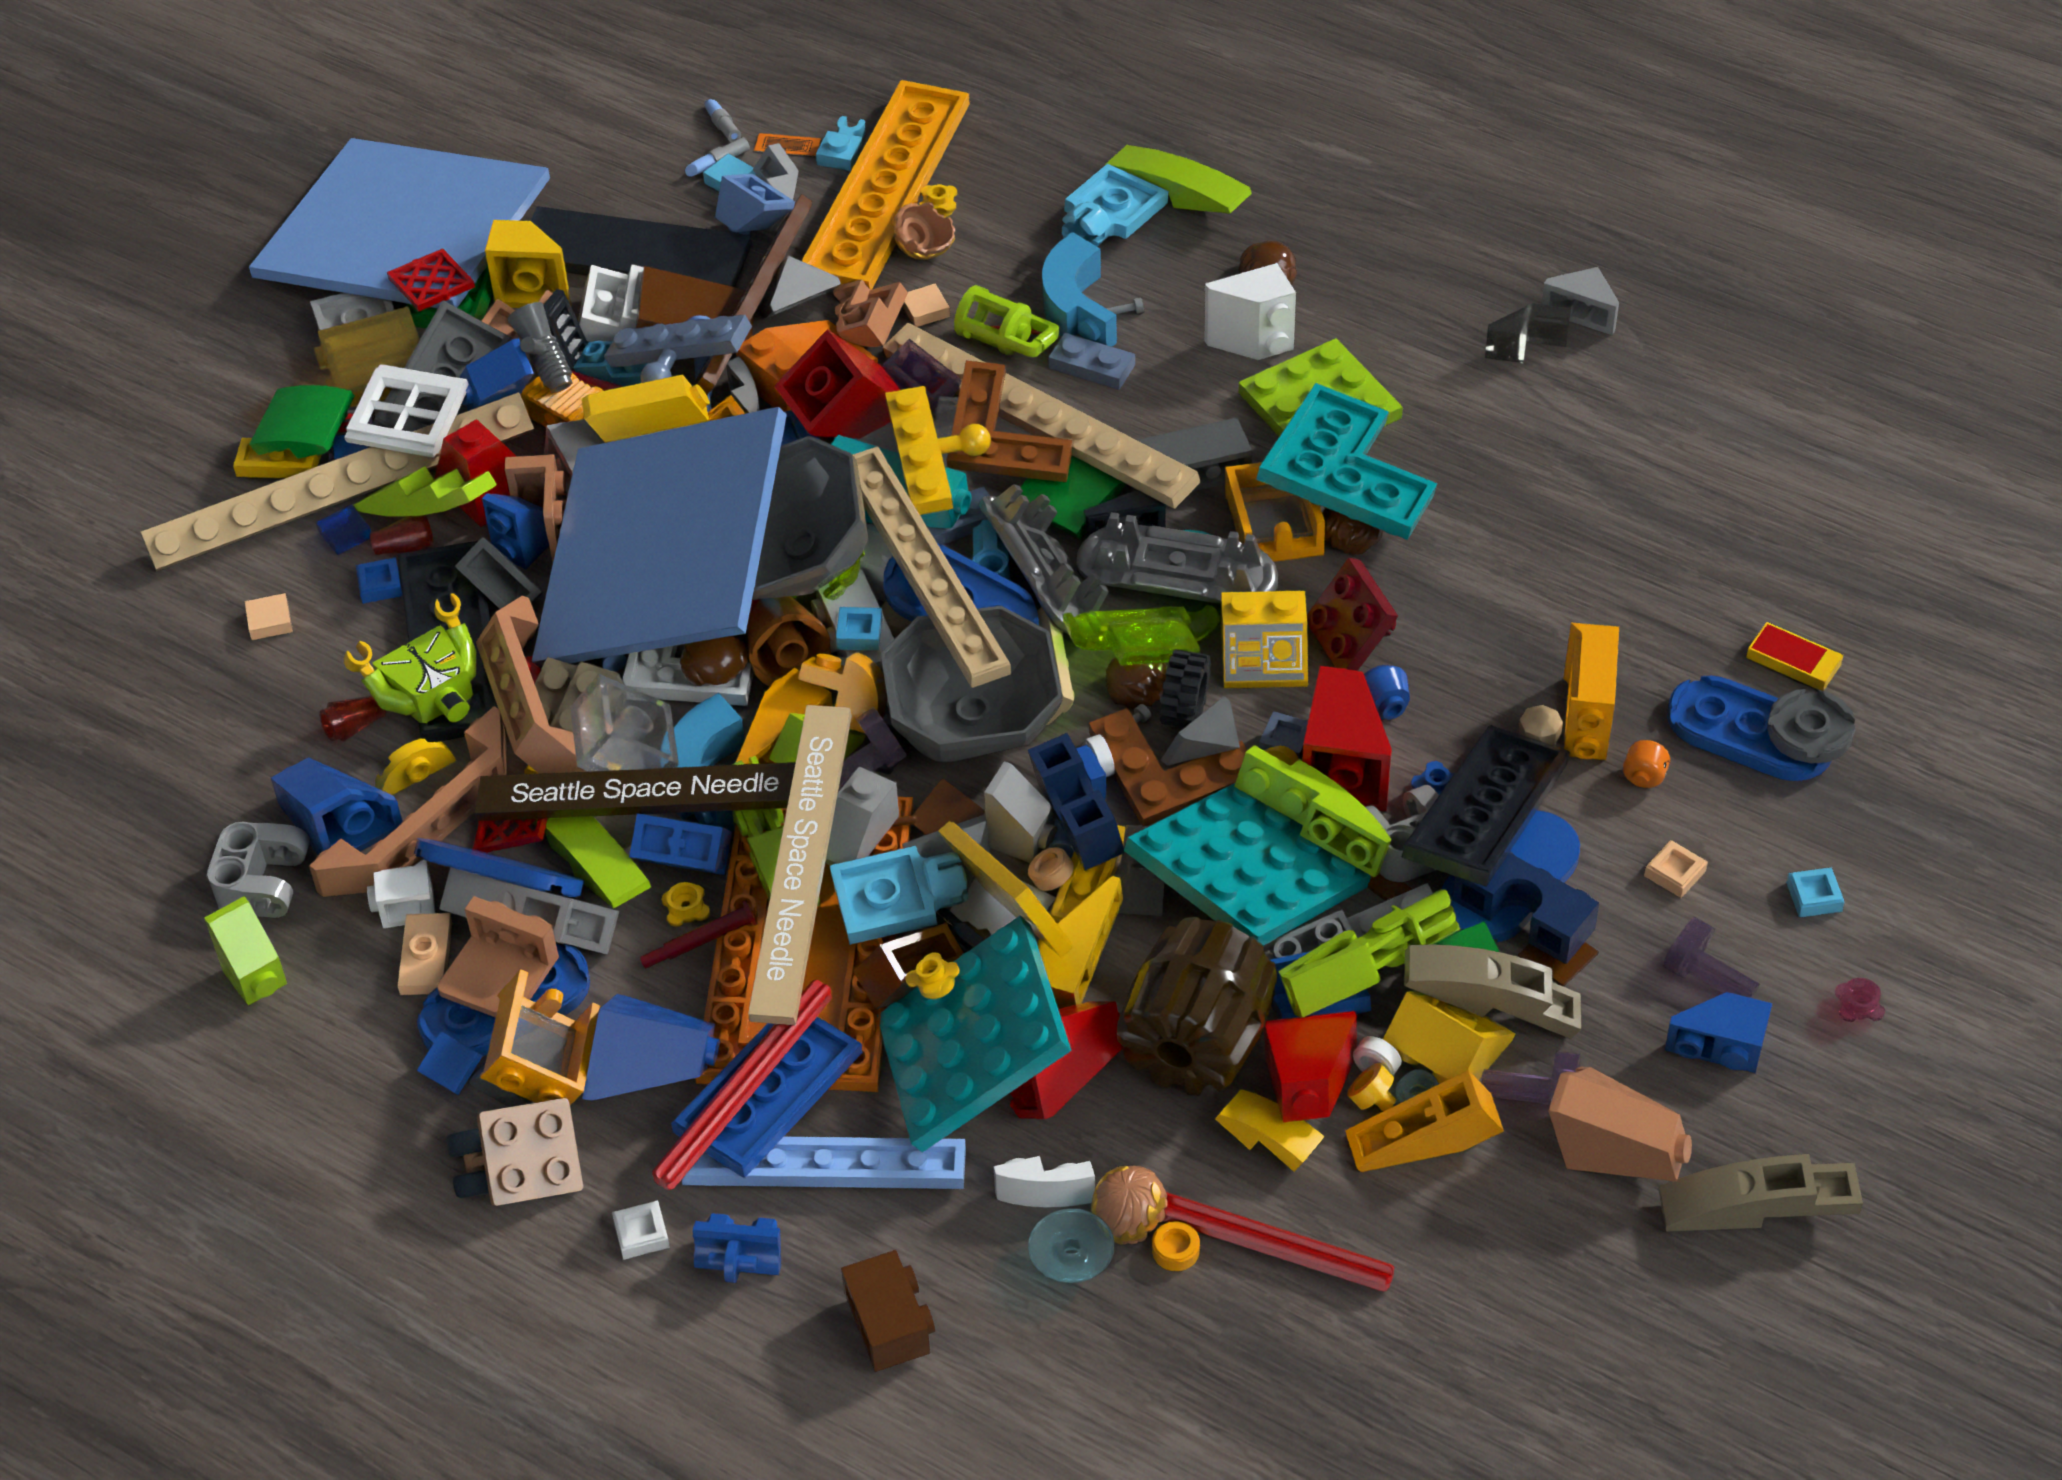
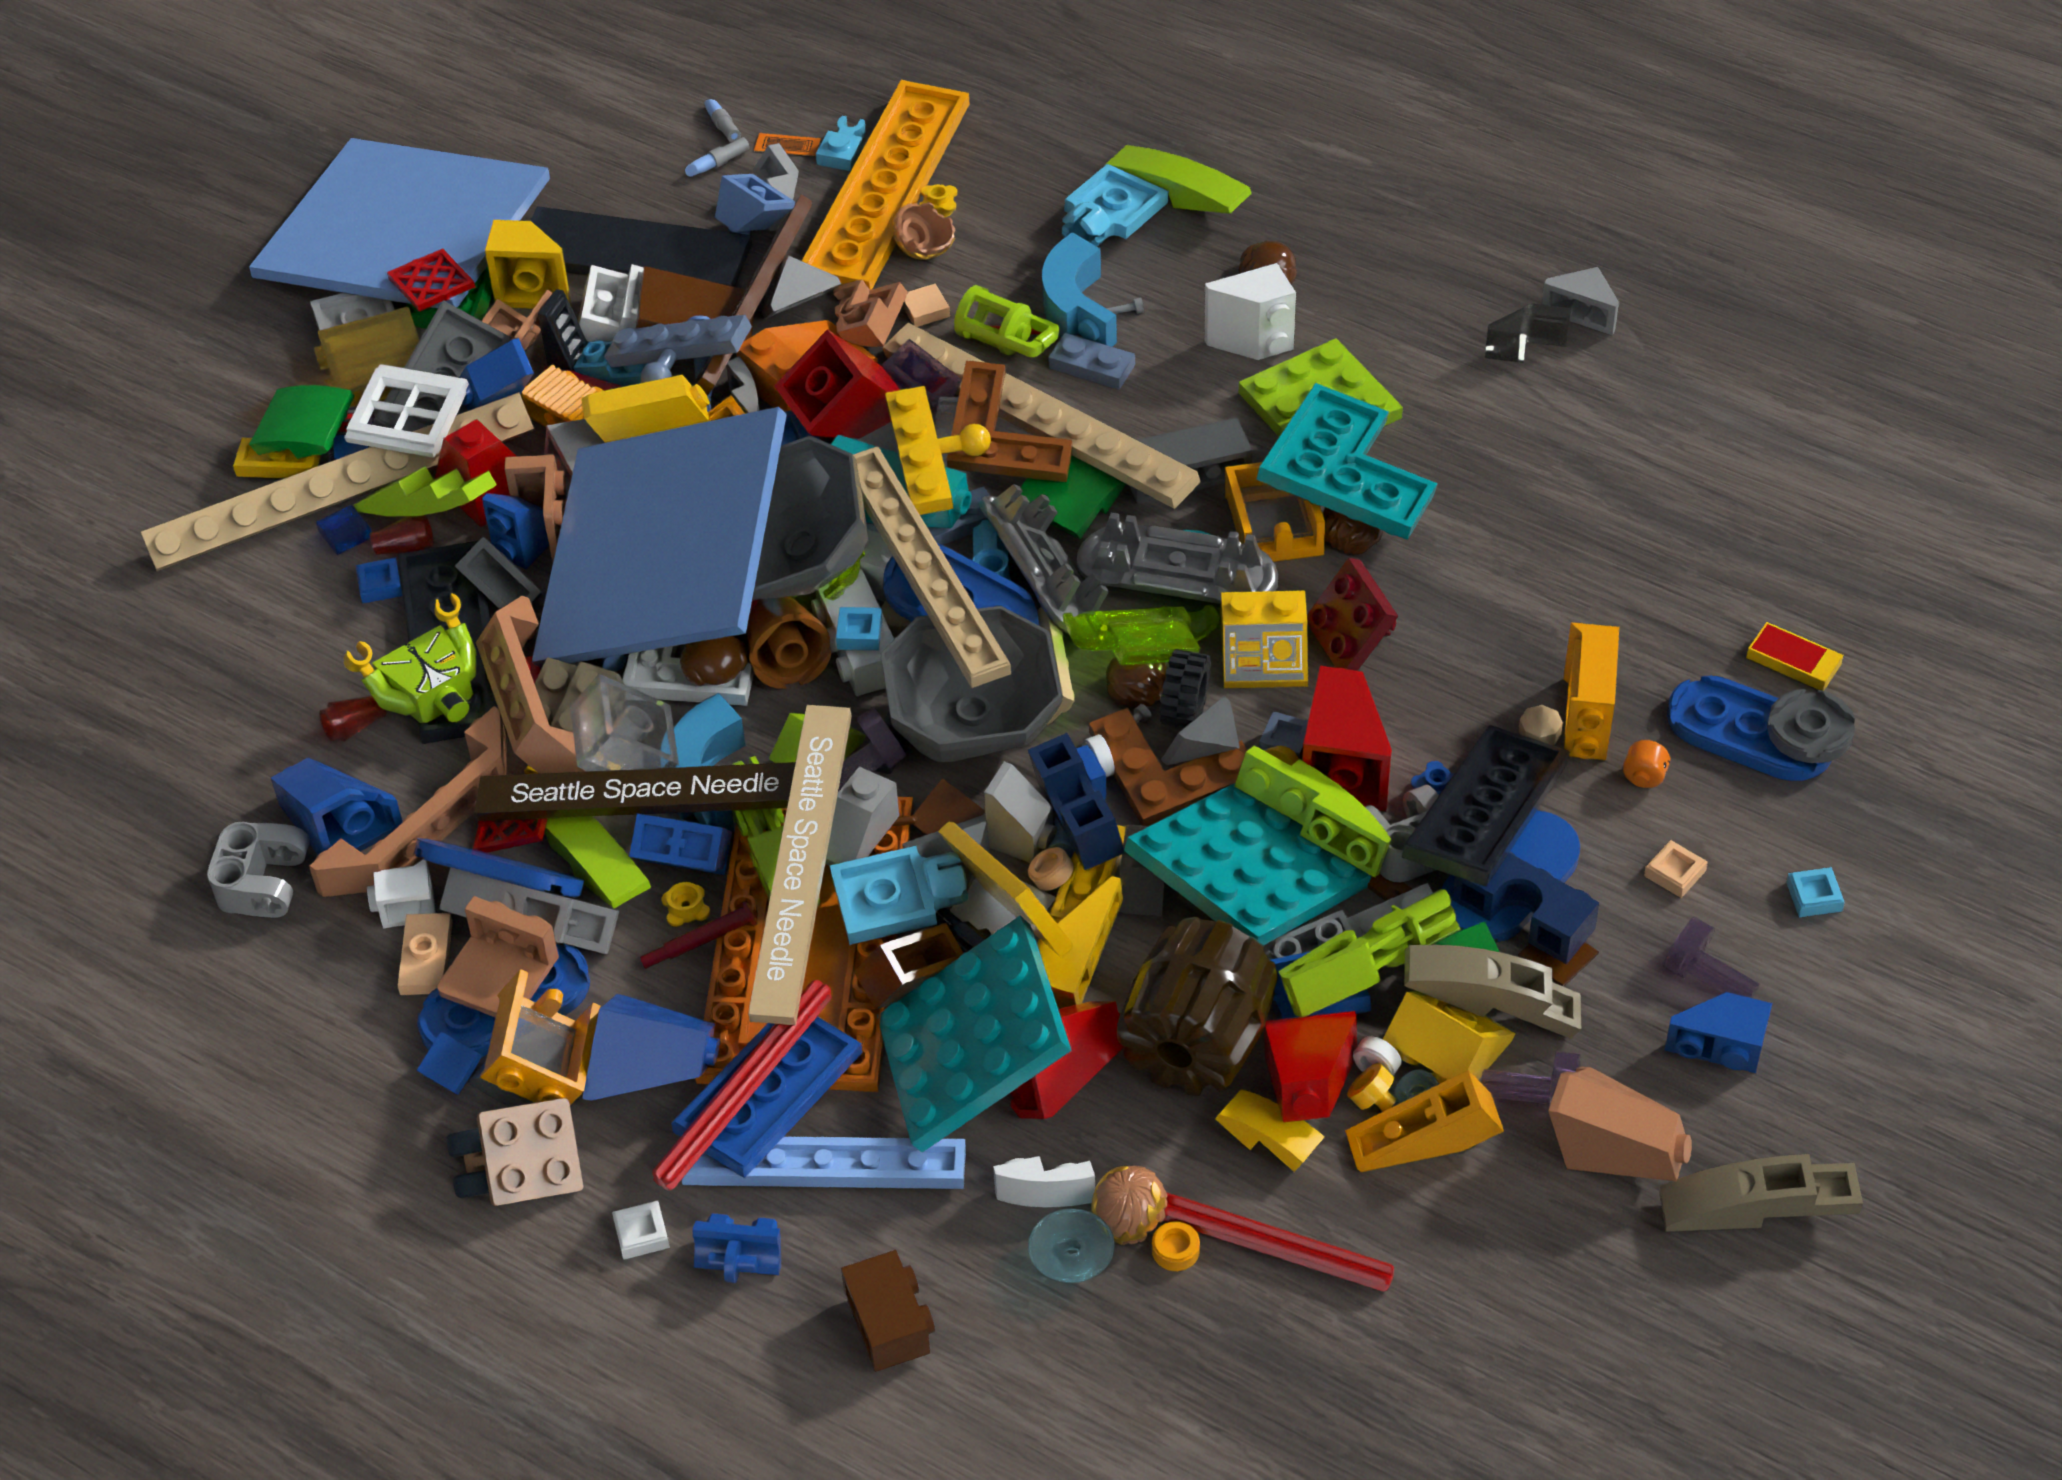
(245, 951): lime slope -> none
(268, 616): light nougat tile -> none
(413, 764): yellow plate -> none
(543, 349): dark grey piece -> none
(725, 166): medium azure tile -> none
(782, 698): light orange slope -> none
(858, 682): light orange brick -> none
(933, 976): yellow plate -> none
(1136, 503): black slope -> none
(1389, 690): blue cone -> none
(1859, 990): clear pink plate -> none

